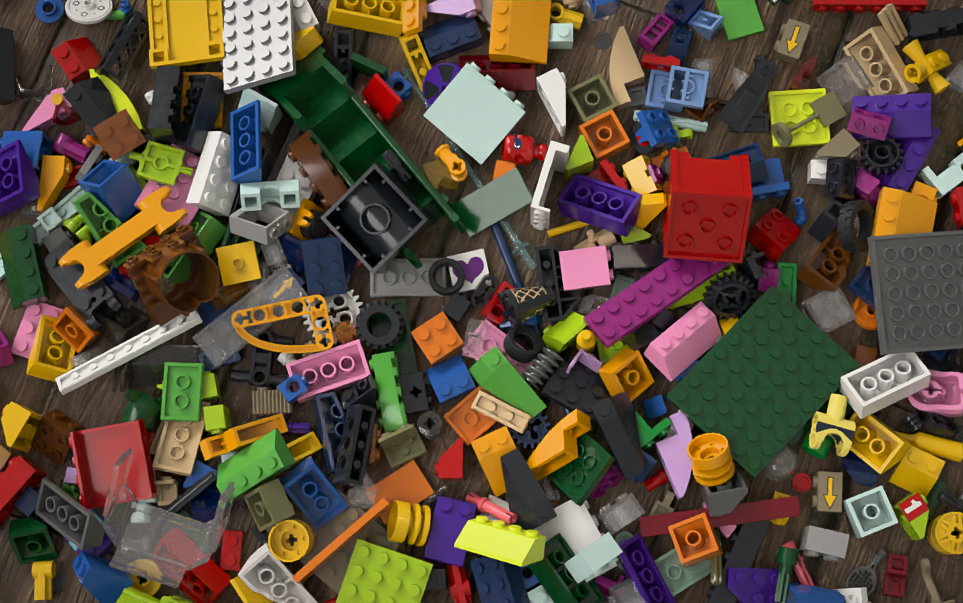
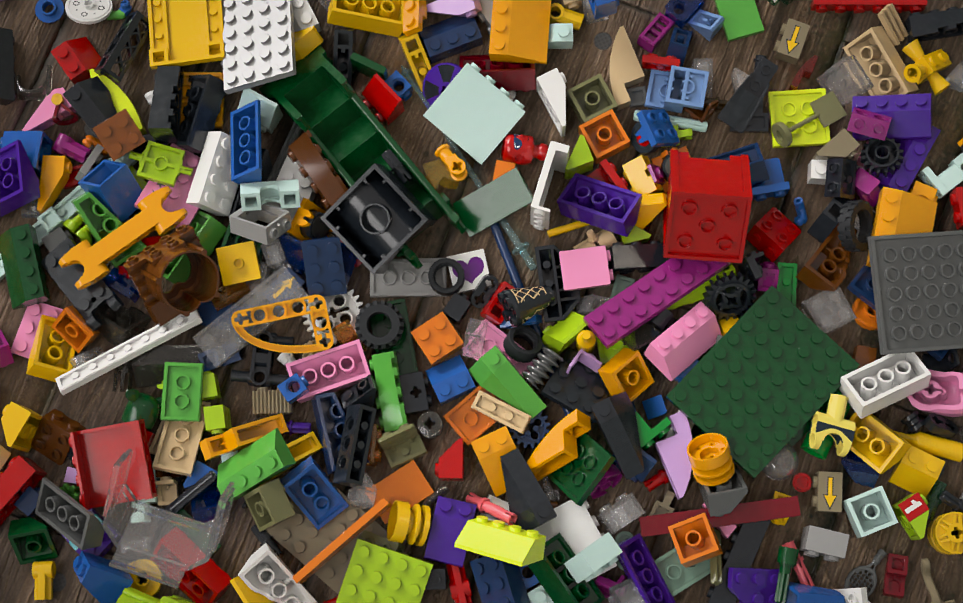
(231, 550): red plate -> none
(284, 549): yellow wheel -> none

